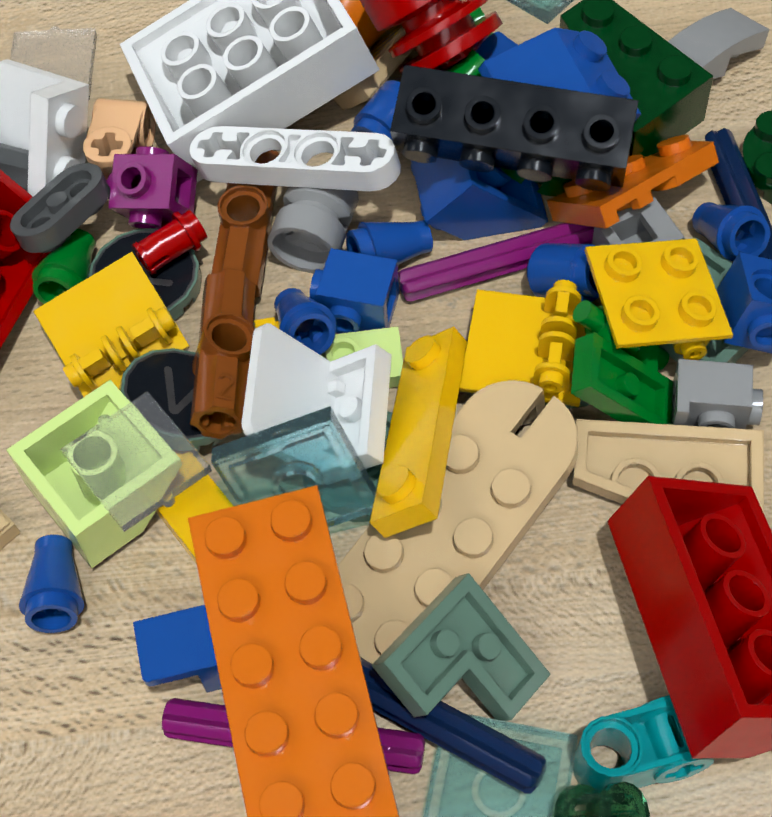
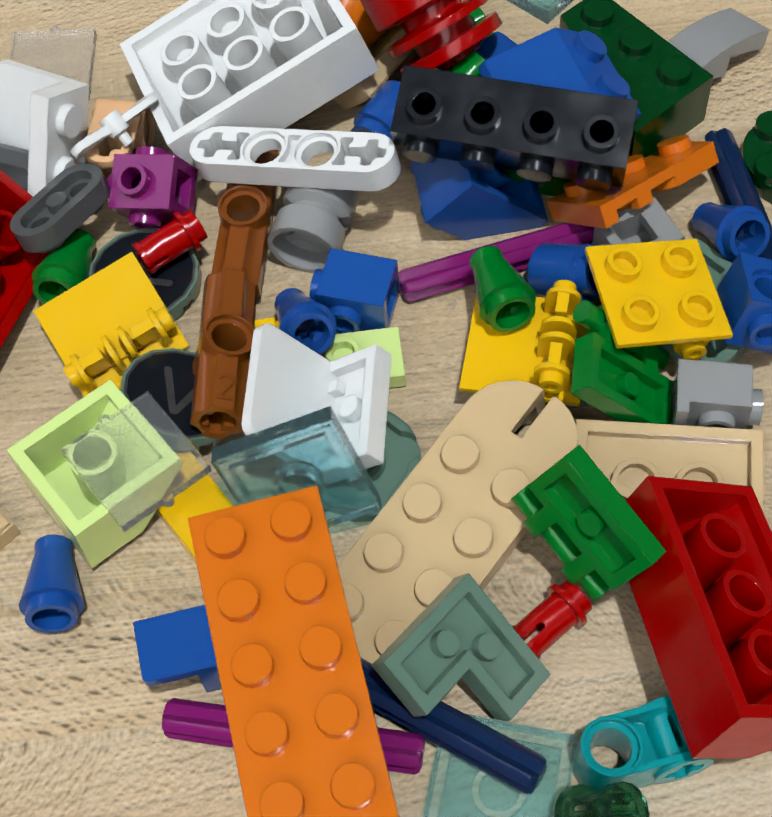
(114, 126): none -> white piece
(391, 239): blue cone -> none
(419, 434): yellow plate -> none
(502, 293): none -> green cone
(554, 616): none -> red pin
(587, 525): none -> green plate

